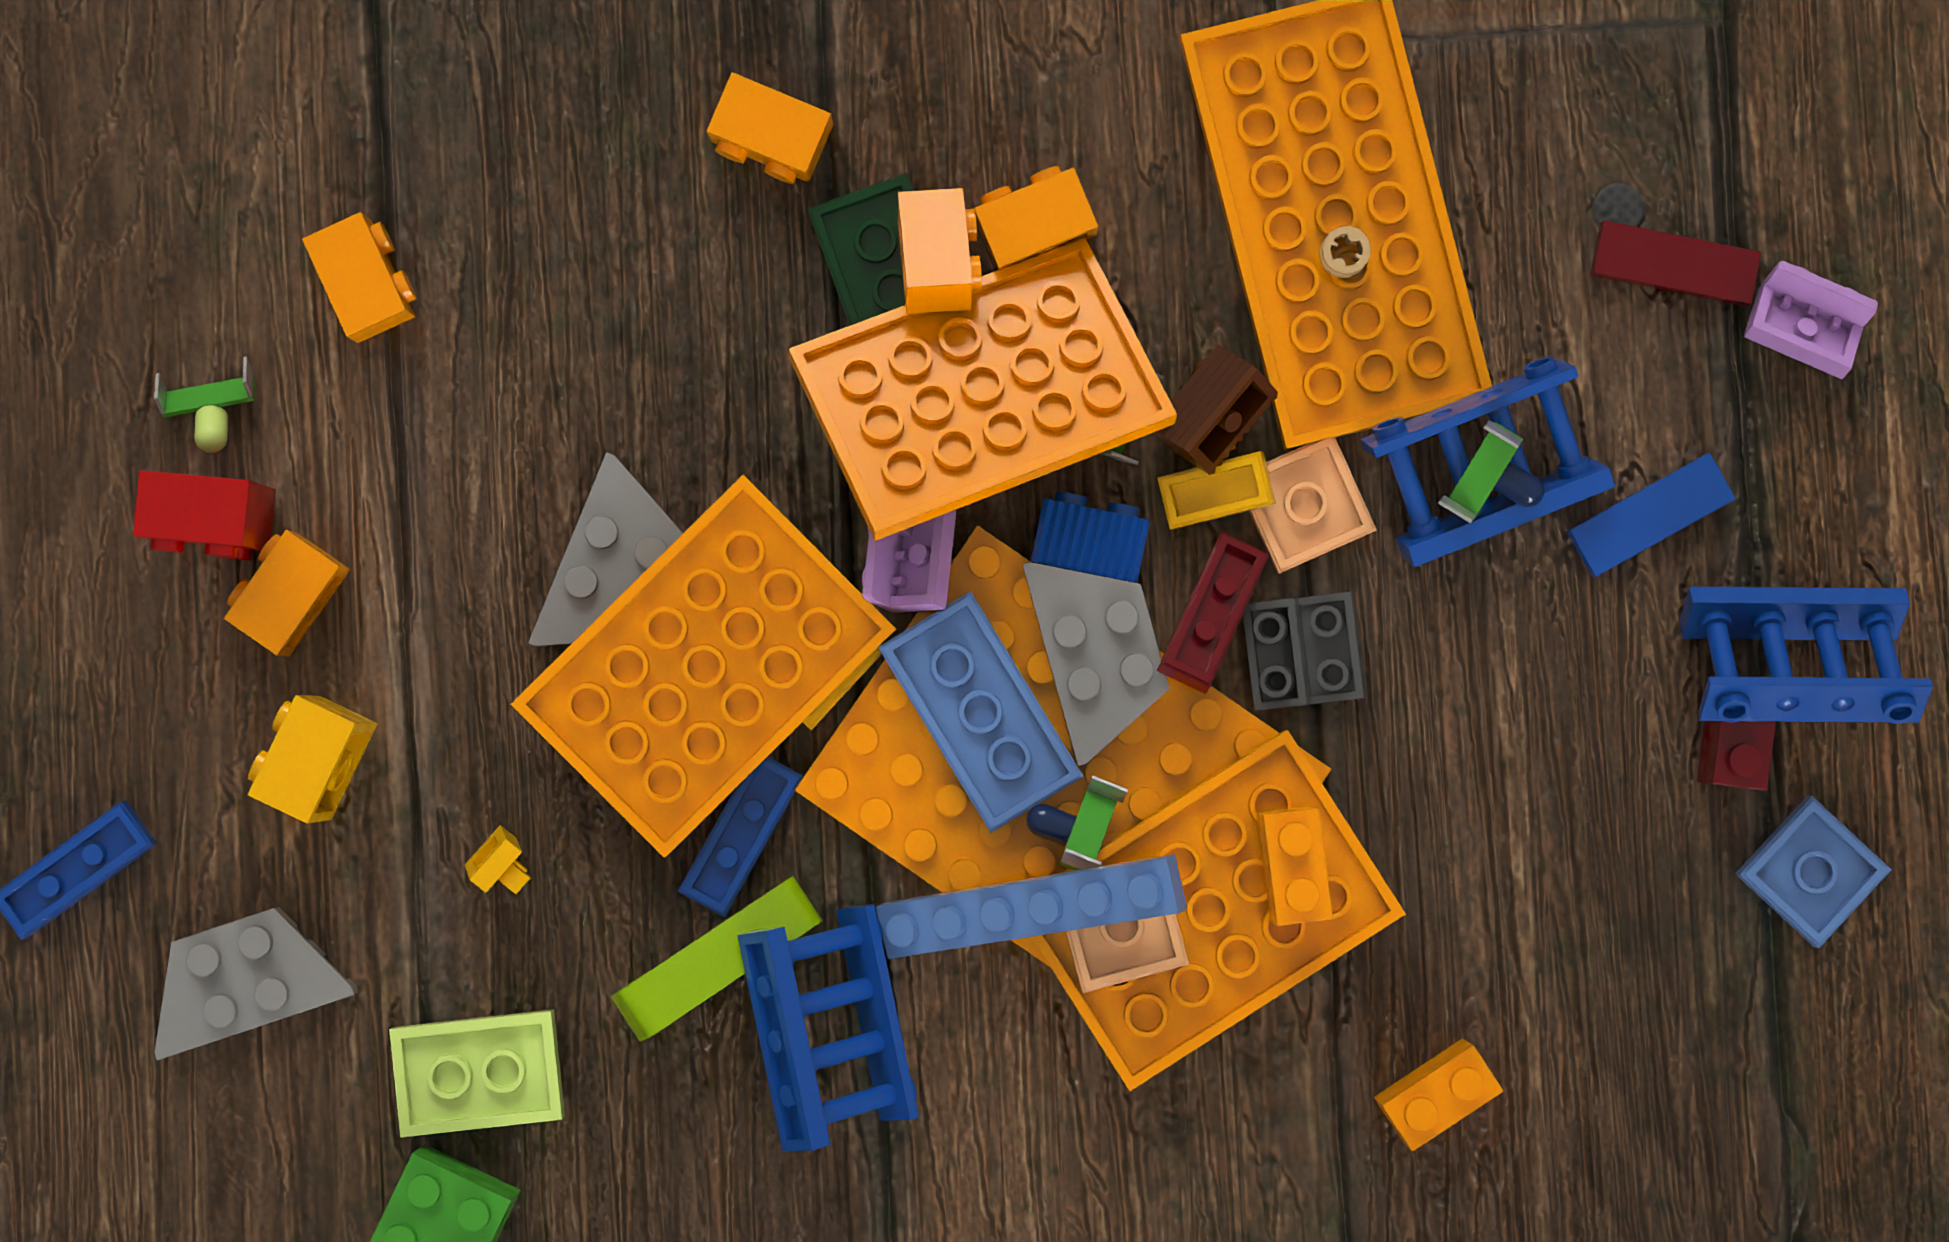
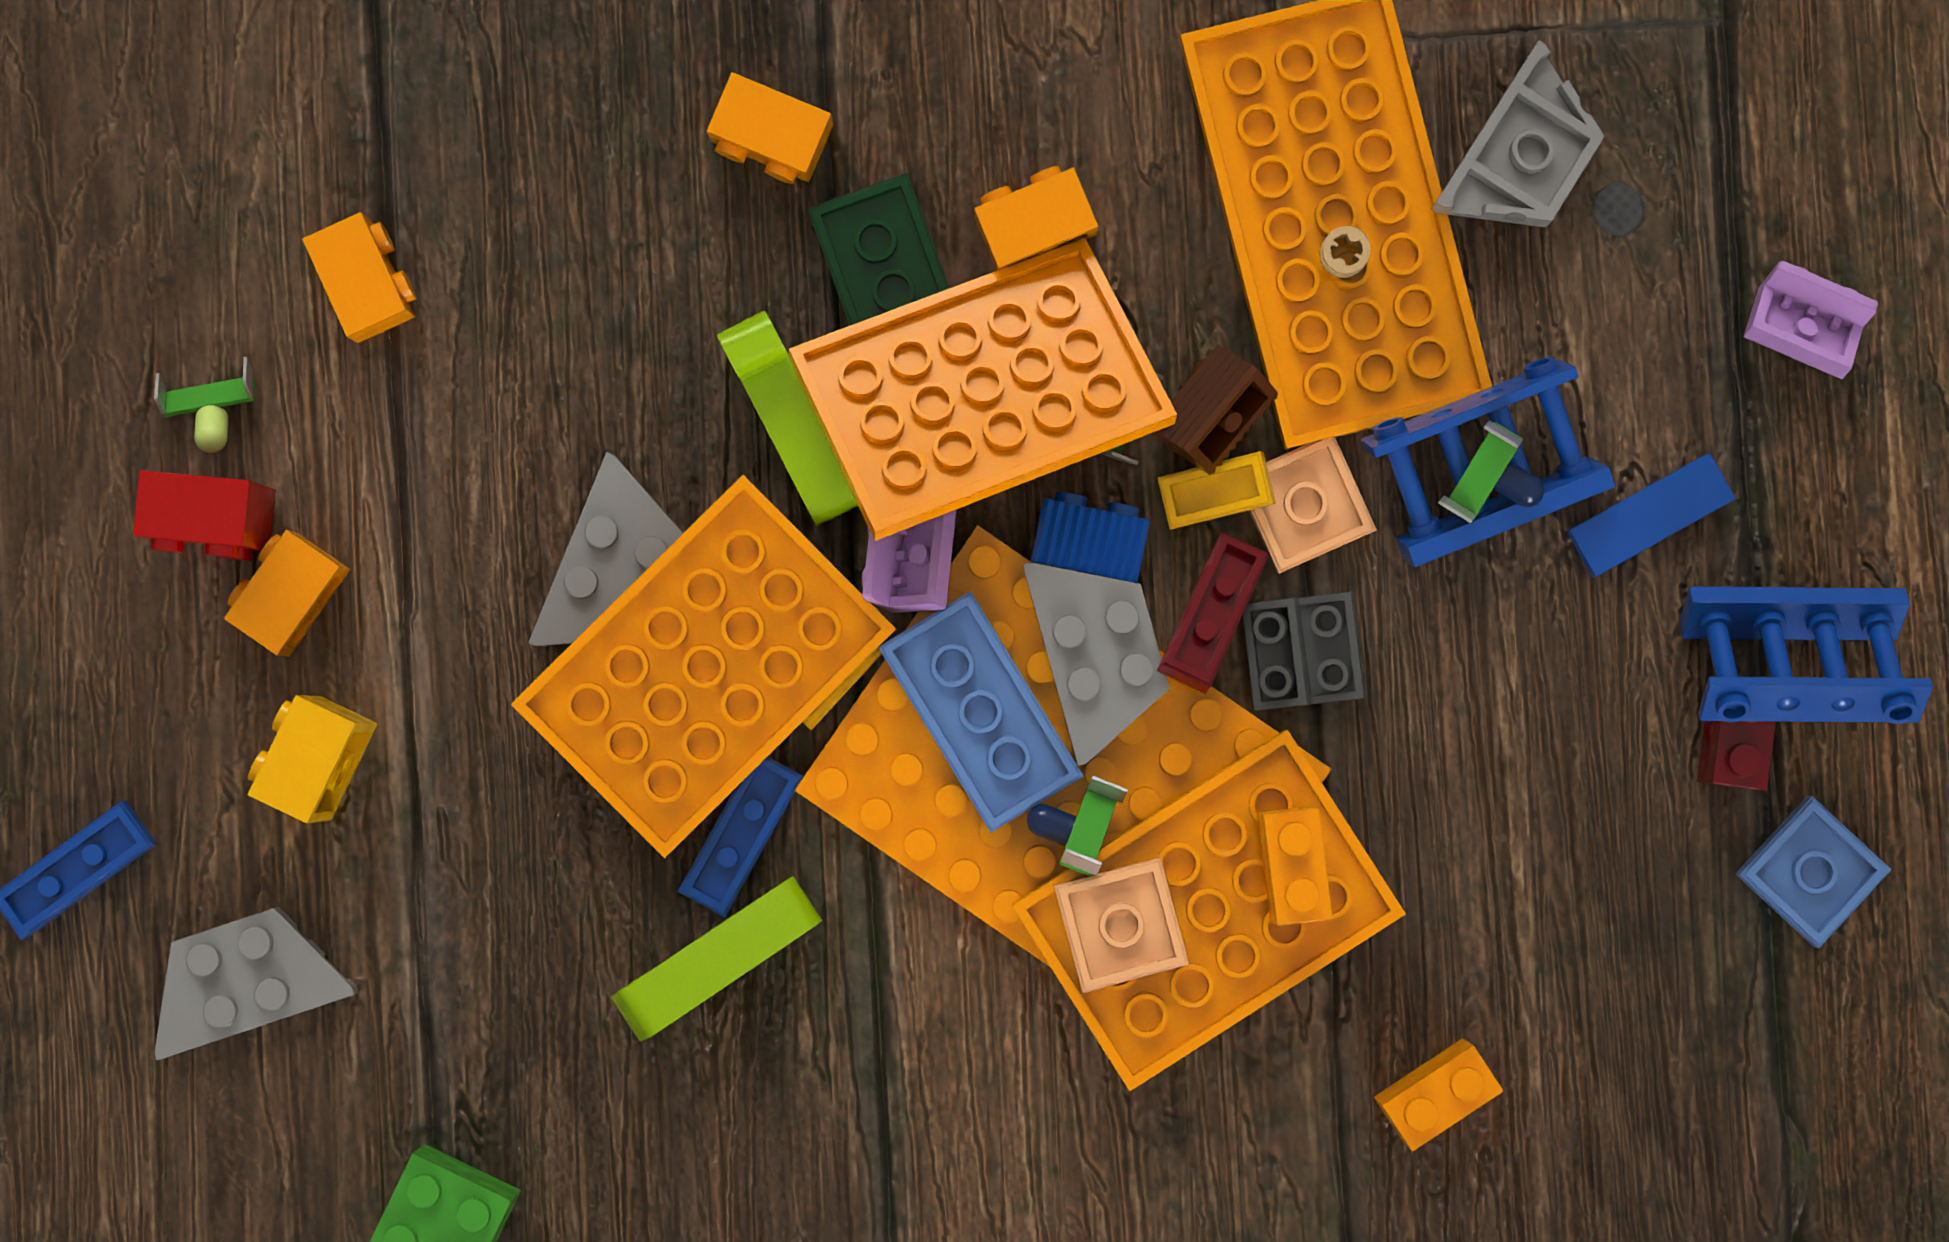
(477, 1073): yellowish green plate -> none
(498, 861): yellow tile -> none
(784, 1038): blue fence -> none
(787, 416): none -> lime beam
(936, 250): light orange brick -> none
(1033, 907): medium blue plate -> none
(1525, 151): none -> light grey wing
(1675, 263): dark red tile -> none

